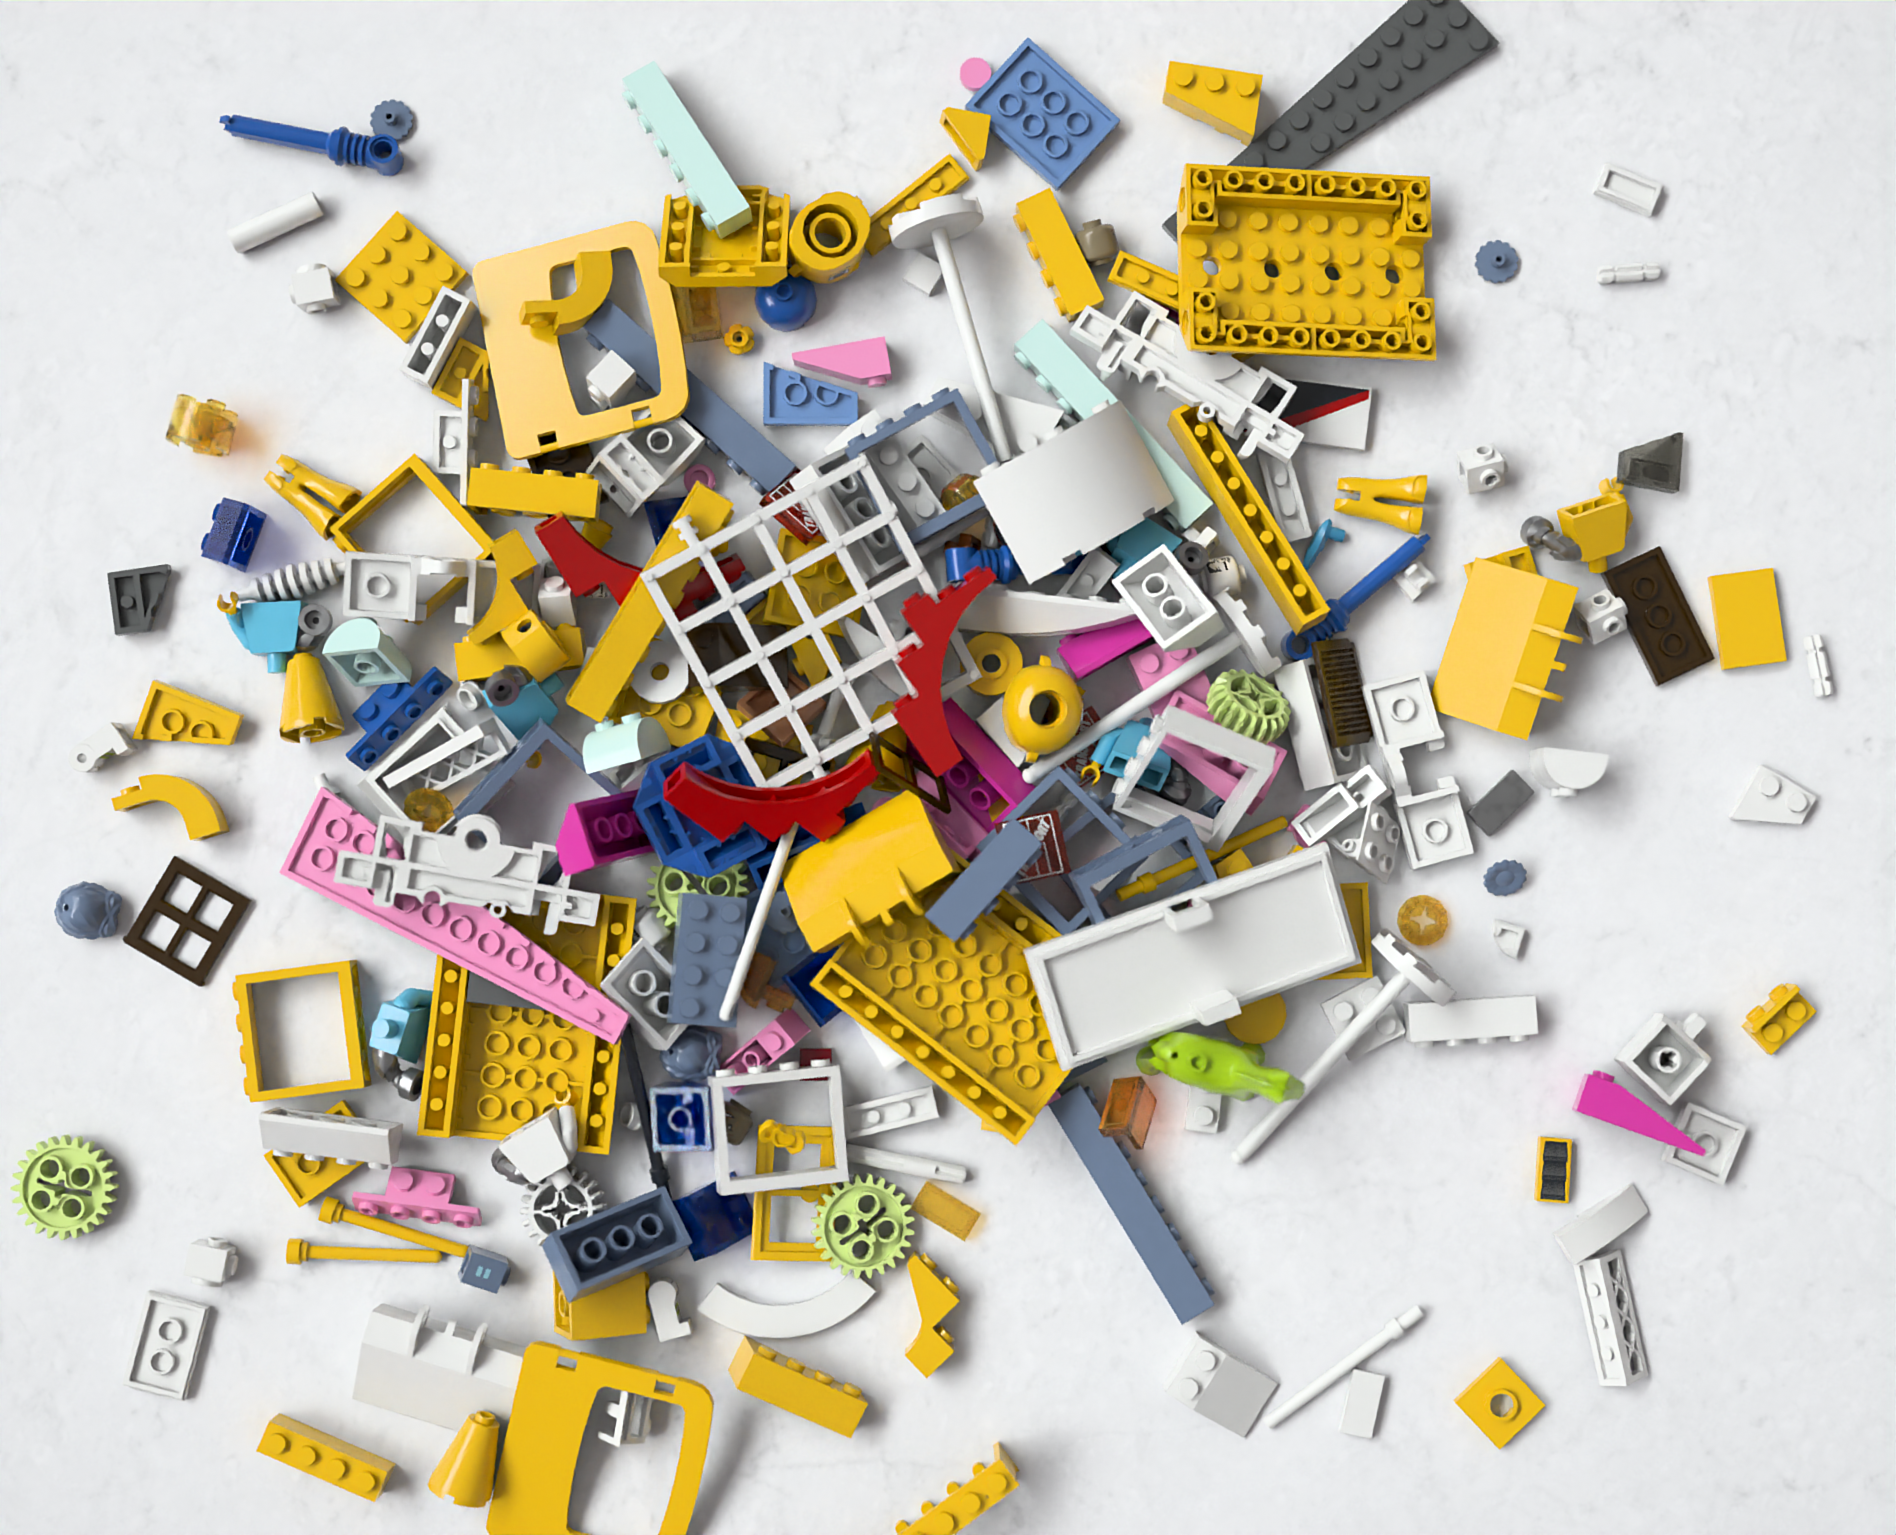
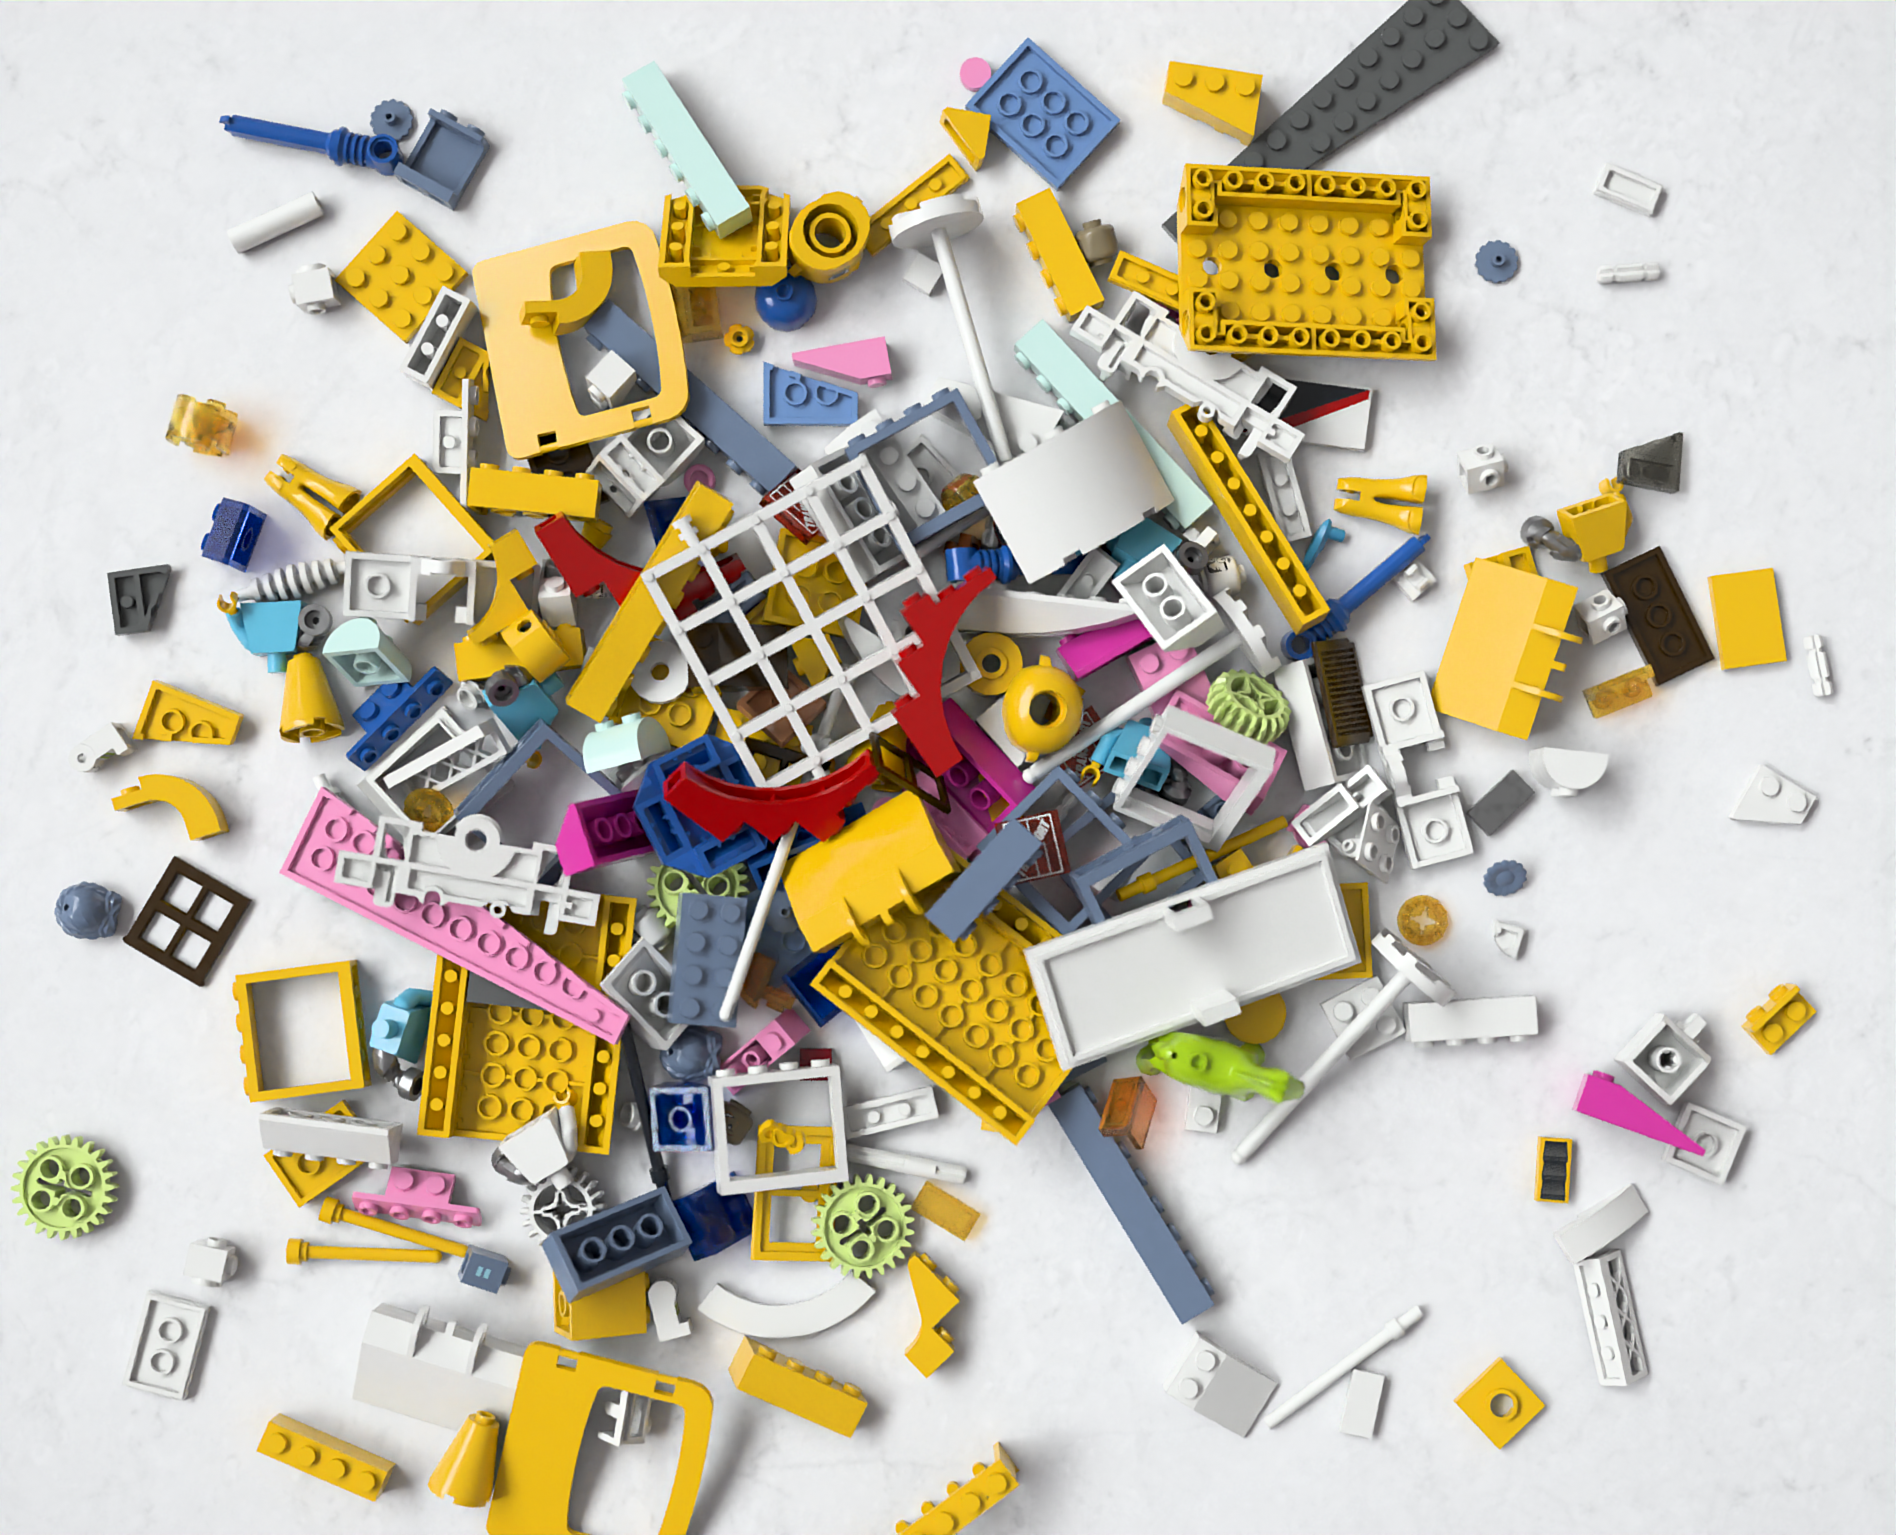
(444, 159): none -> sand blue panel
(1619, 692): none -> clear yellow bracket

